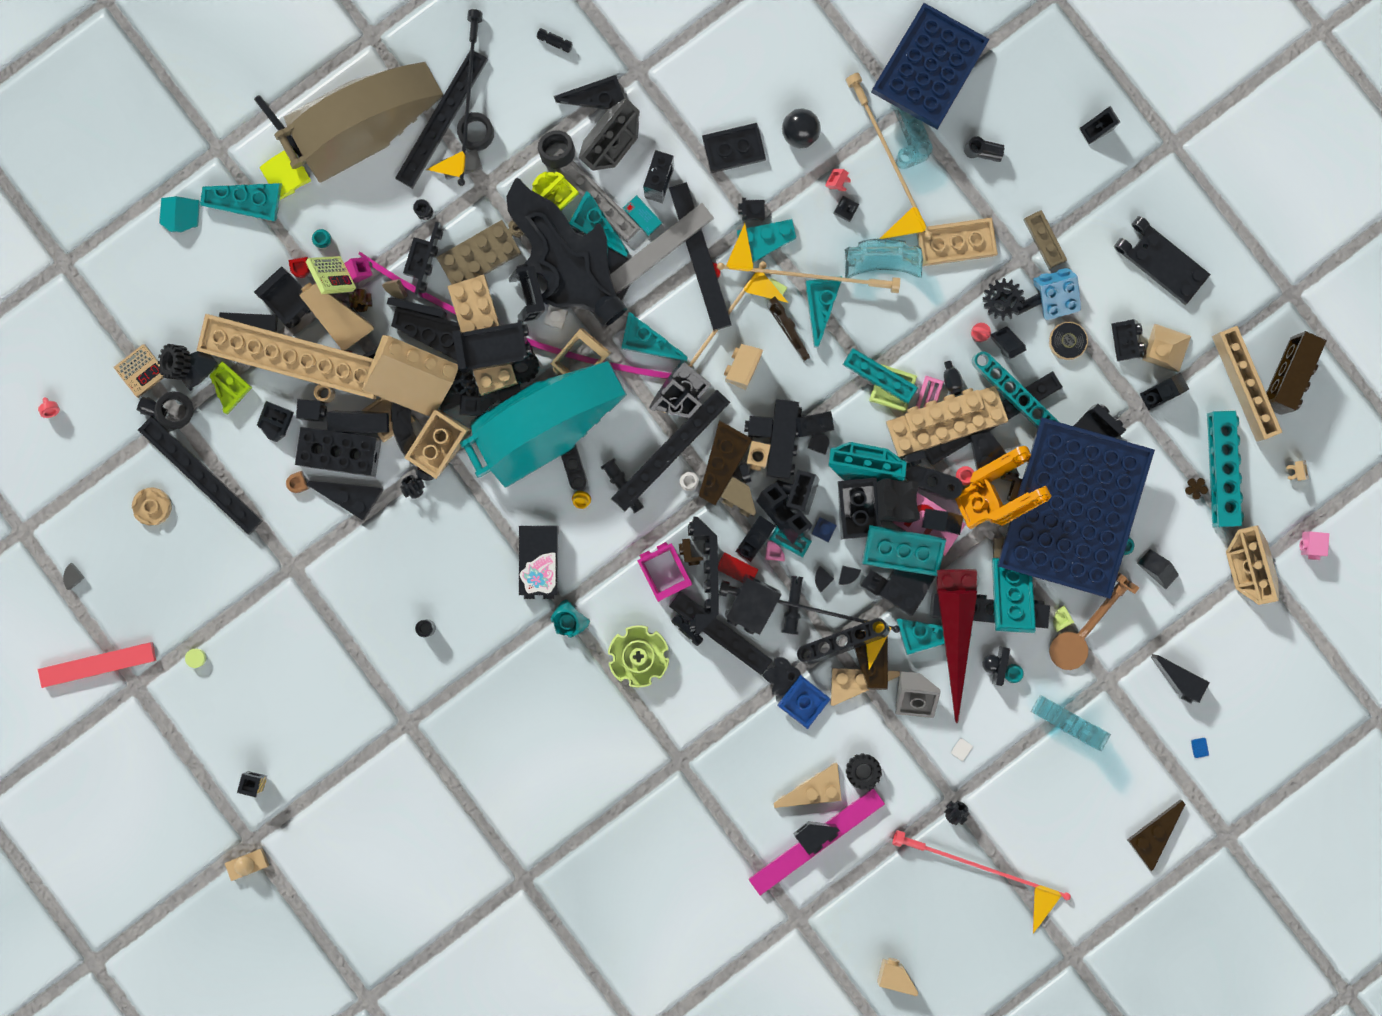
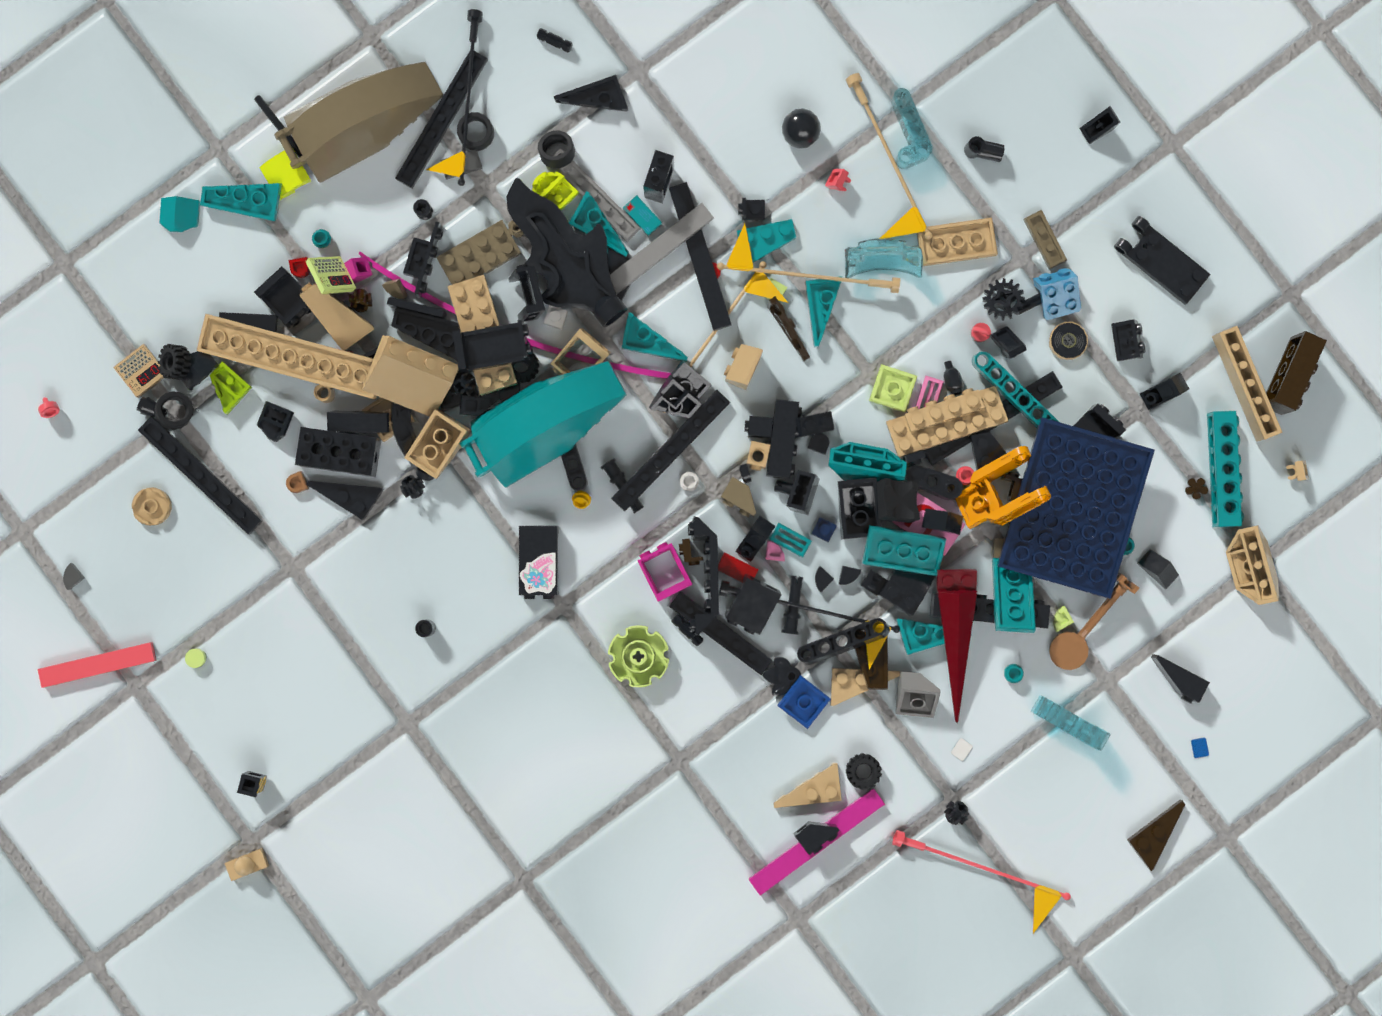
(311, 410): black brick -> none
(568, 620): teal hair -> none
(611, 136): dark grey wedge -> none
(724, 458): dark brown wing -> none
(733, 148): black tile -> none
(774, 503): black arch -> none
(846, 208): black tile -> none
(880, 376): teal tile -> none
(894, 977): tan slope -> none
(930, 66): dark blue plate -> none
(997, 665): black tile -> none
(1166, 348): tan slope -> none
(1314, 544): bright pink brick -> none

